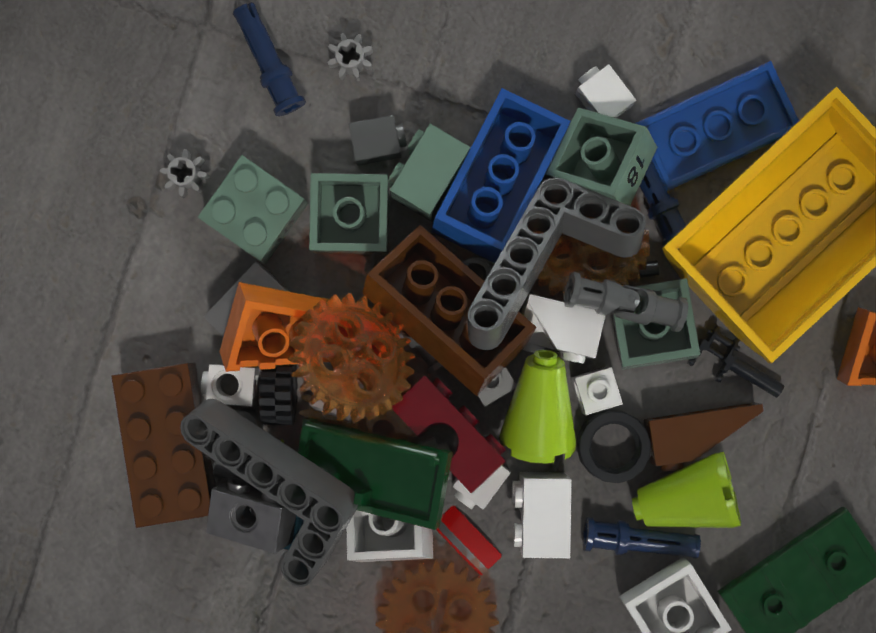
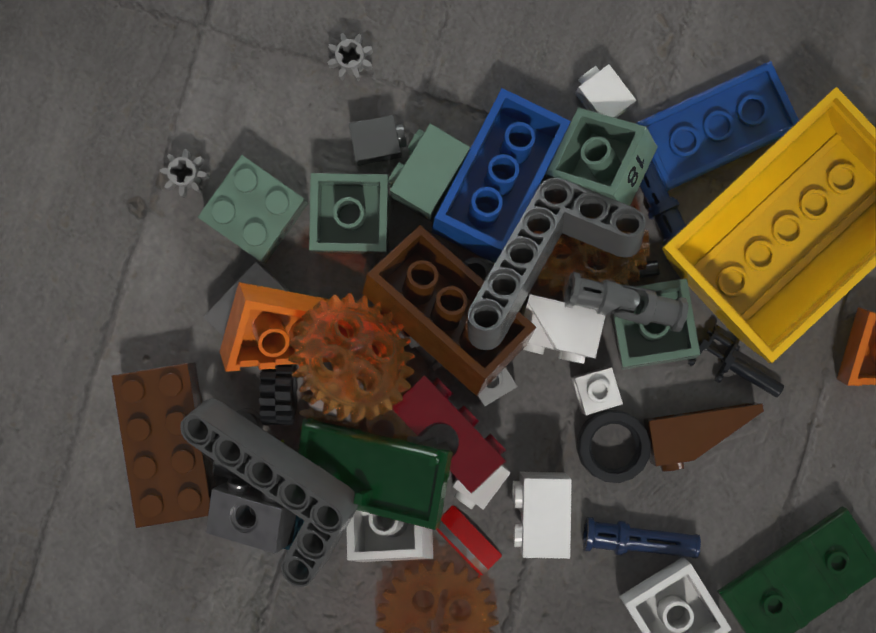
(248, 385): white brick -> none
(274, 74): dark blue pin -> none
(540, 412): lime cone -> none
(691, 497): lime cone -> none

